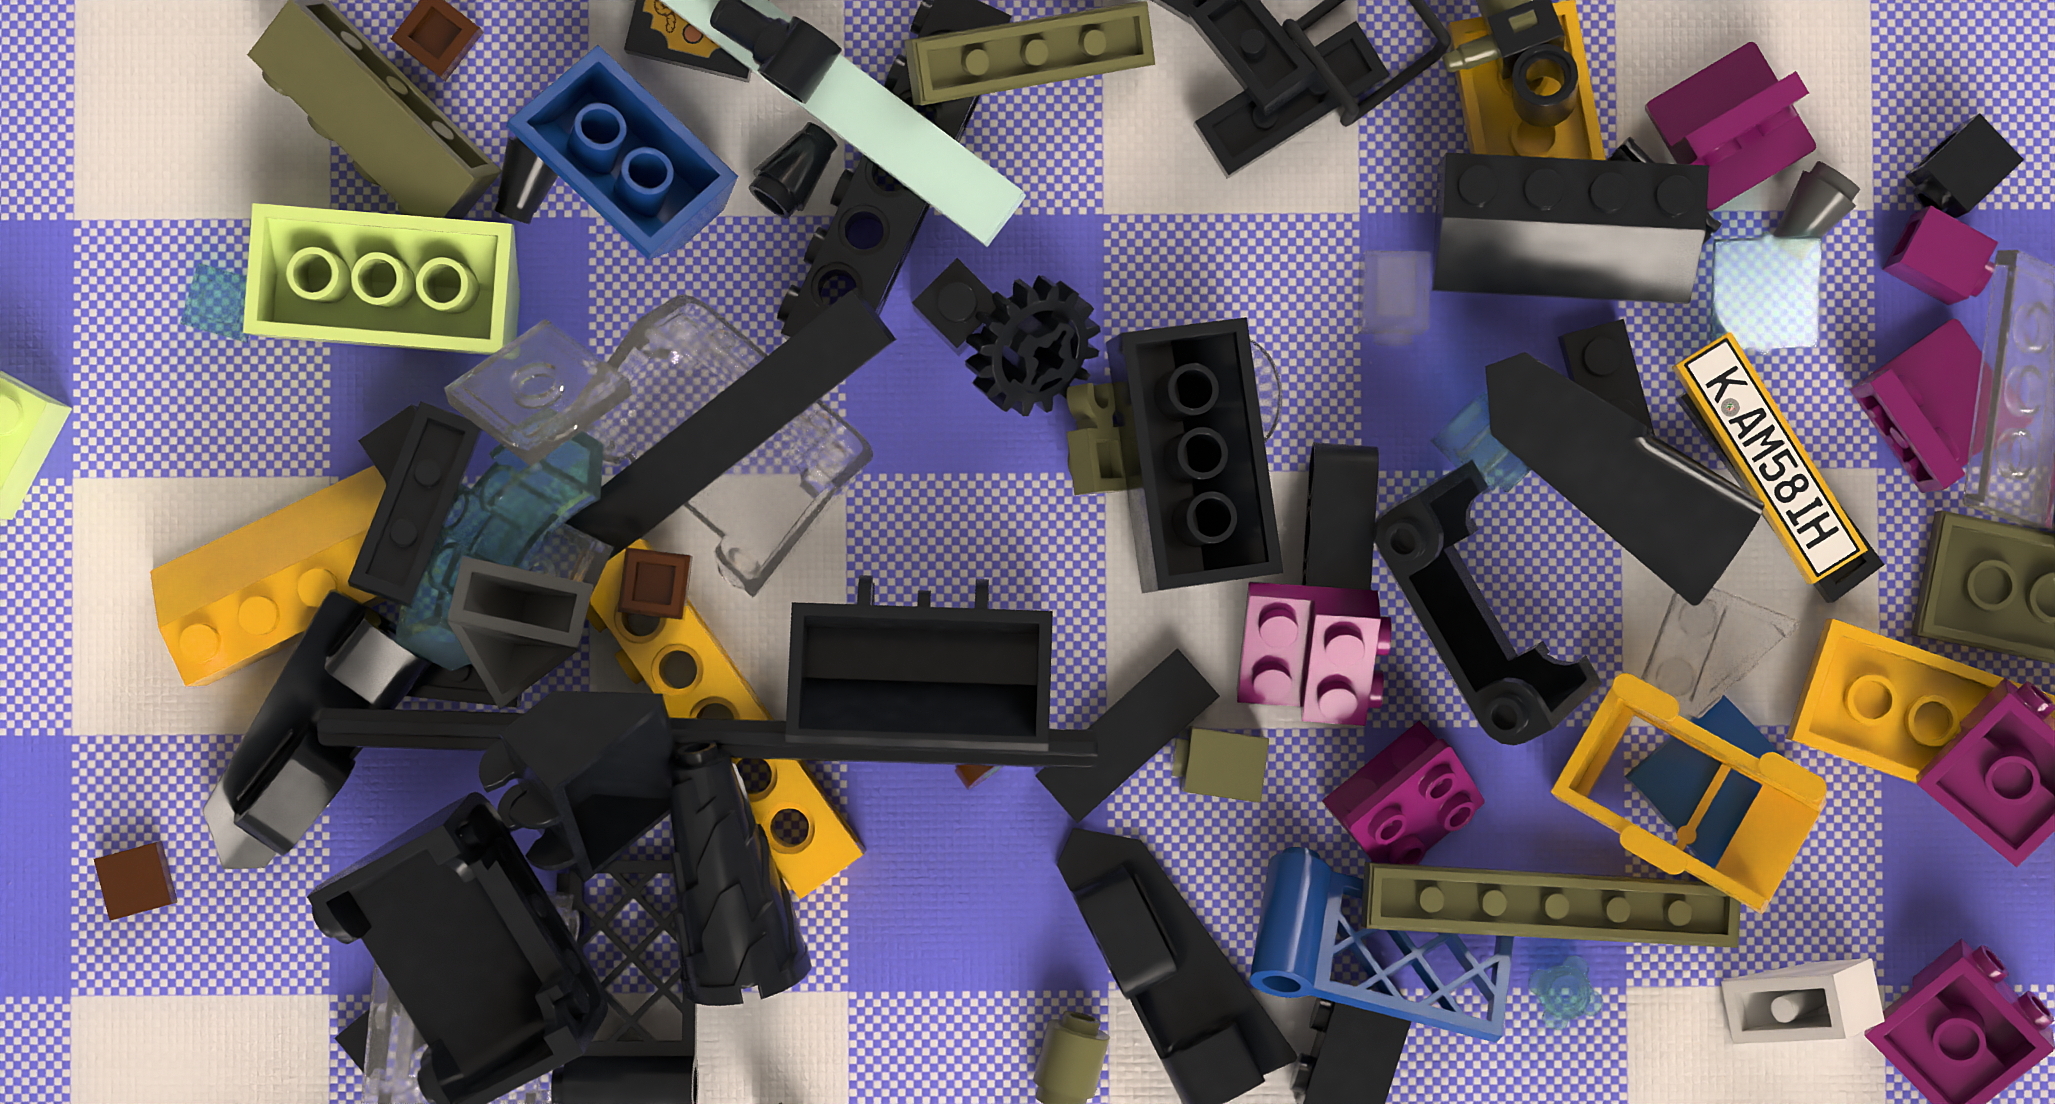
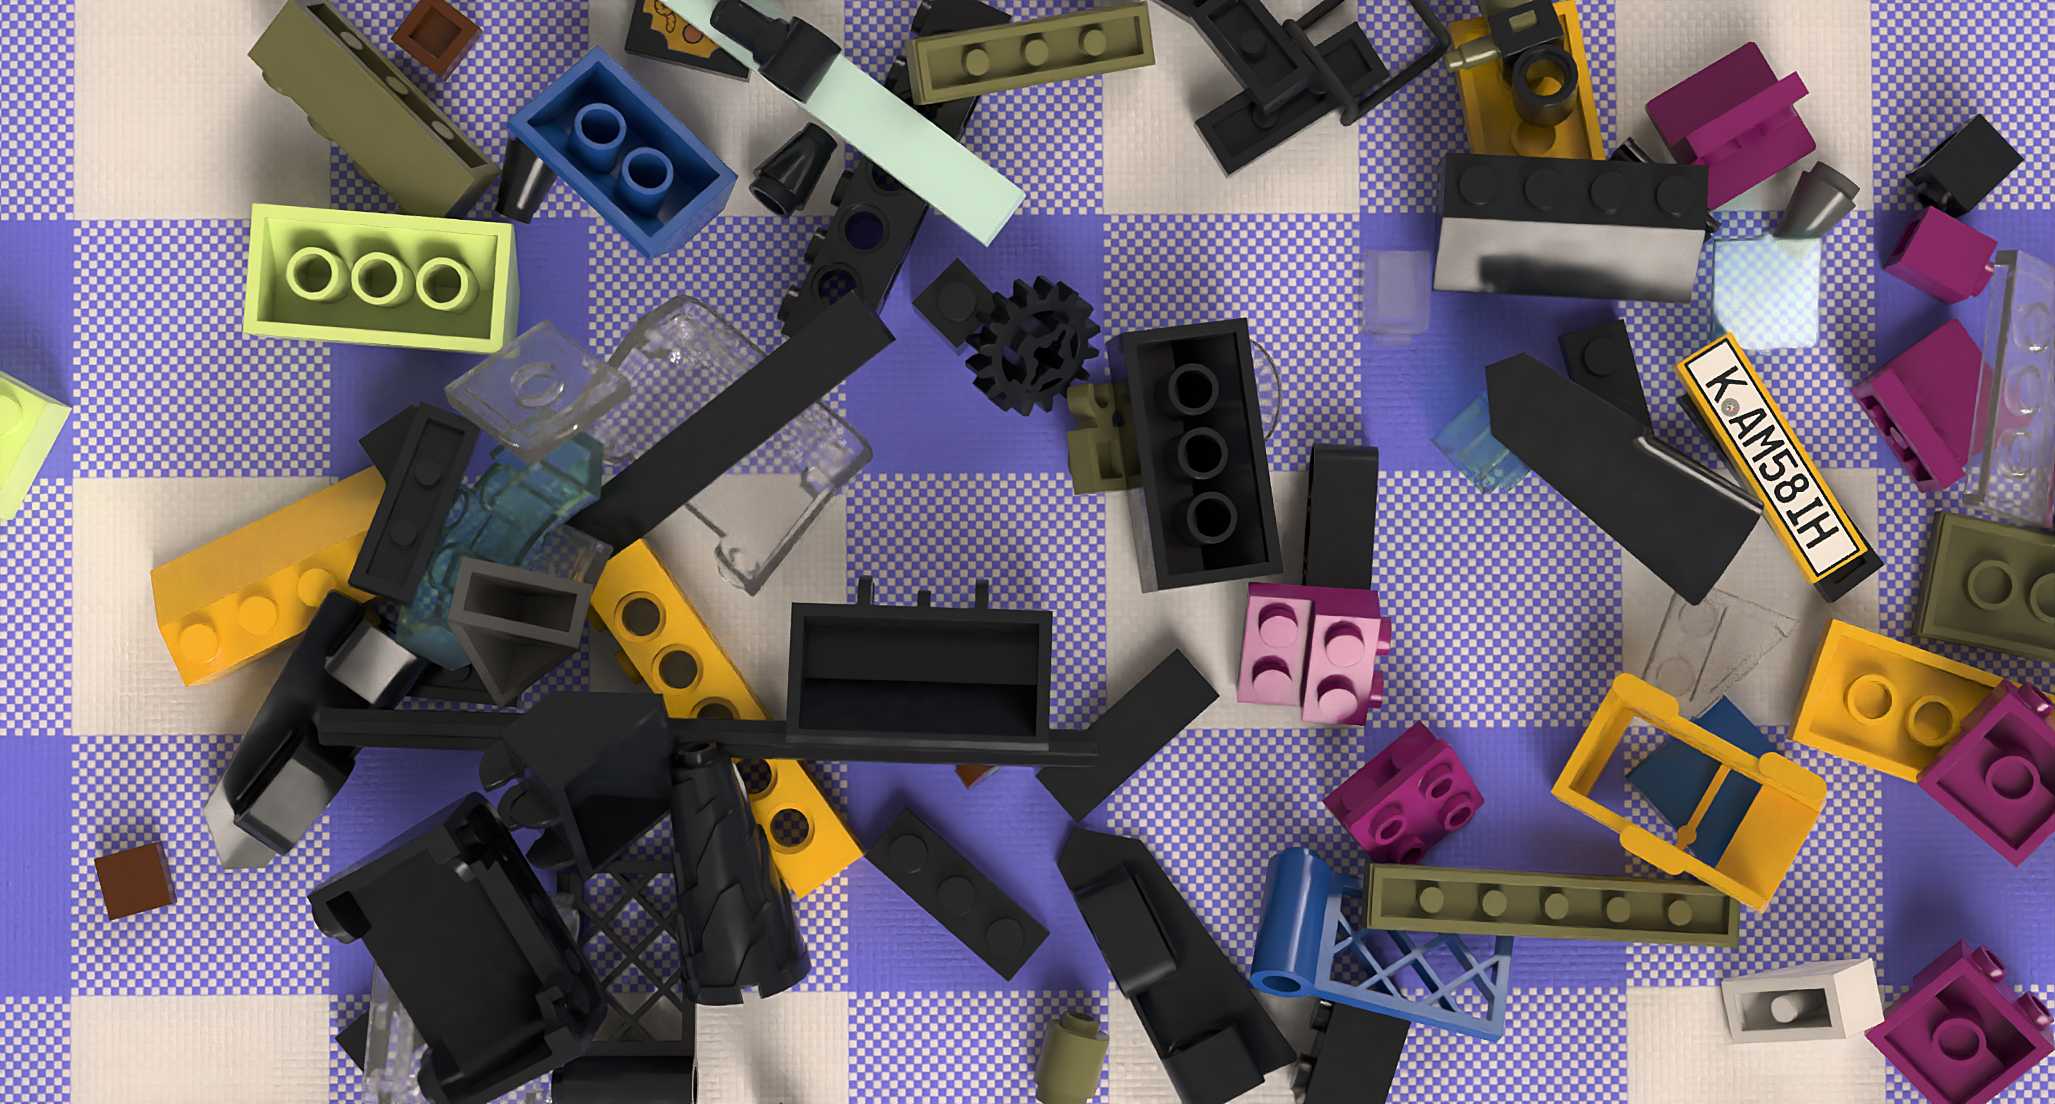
(216, 303): clear light blue plate -> none
(655, 583): reddish brown tile -> none
(957, 894): none -> black plate
(1221, 763): olive brick -> none
(1505, 691): black windscreen -> none
(1548, 986): clear light blue plate -> none

